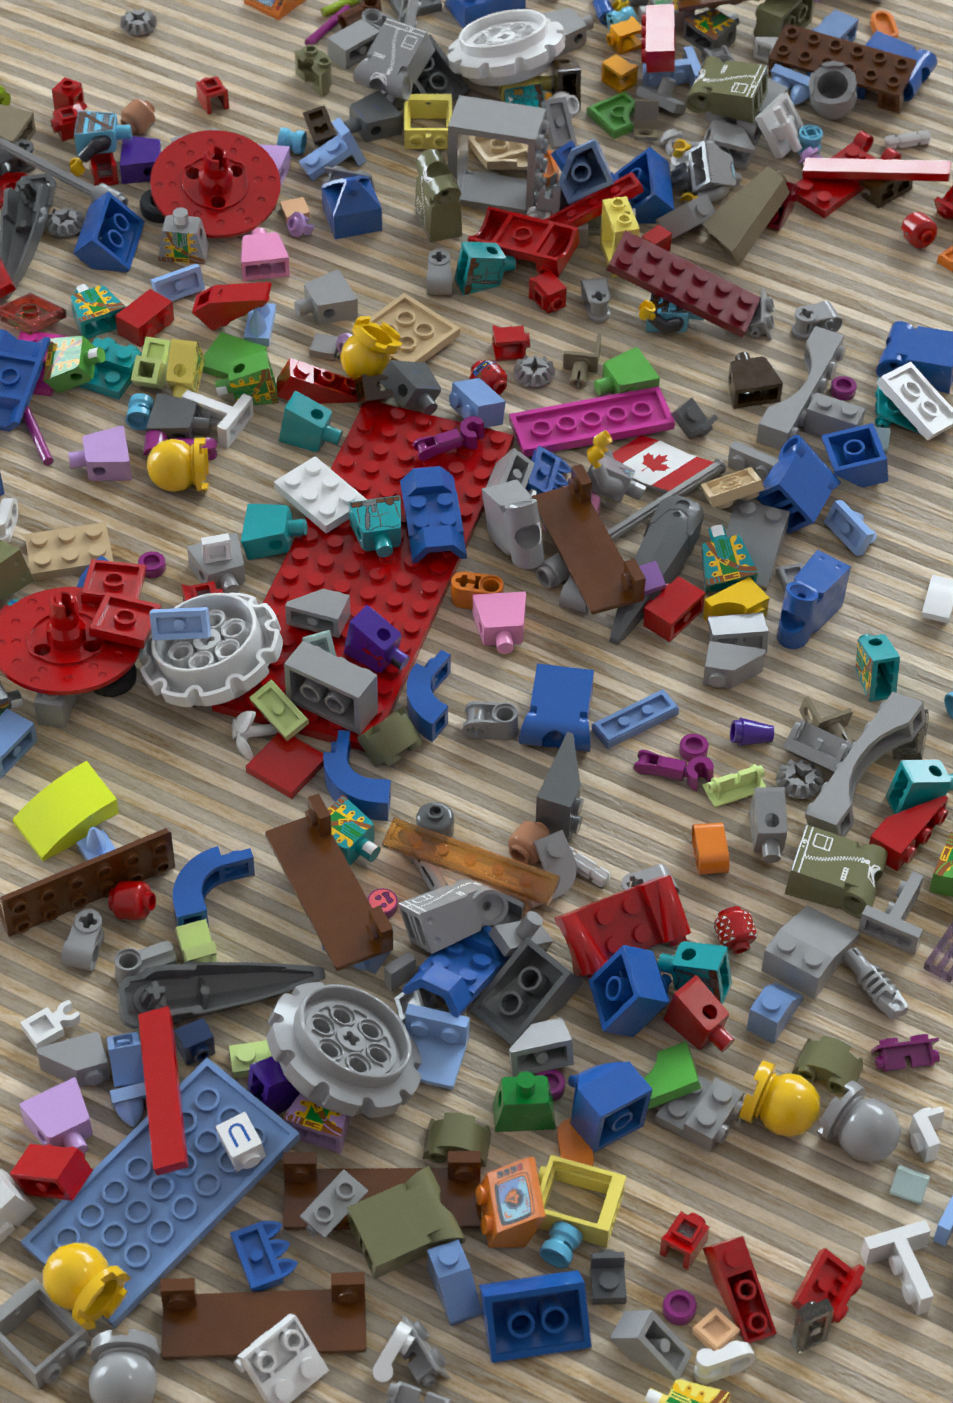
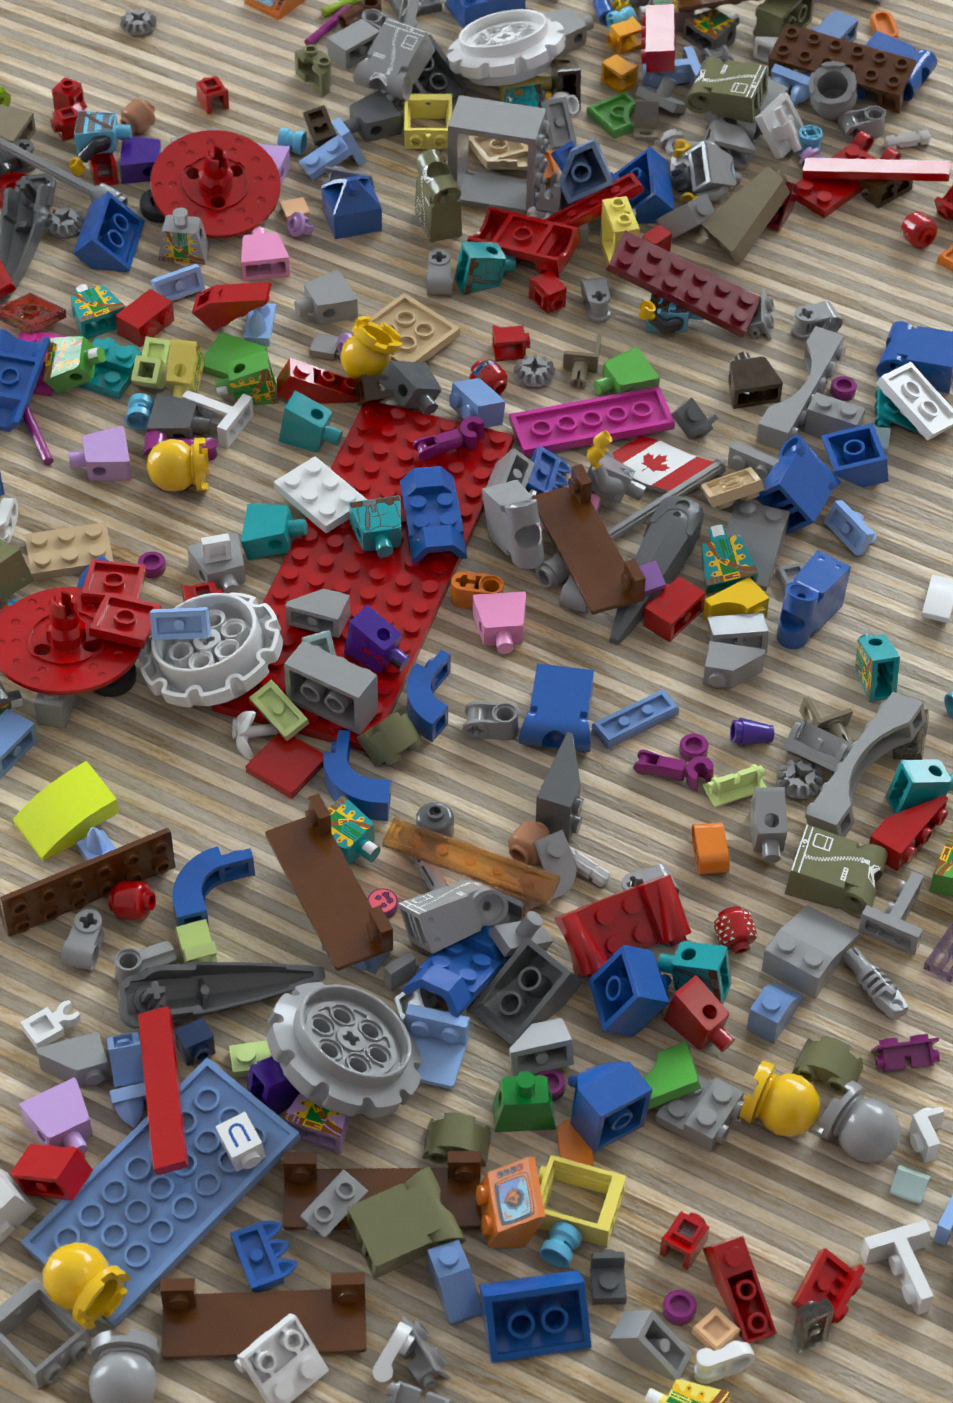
(868, 120): none -> light grey piece

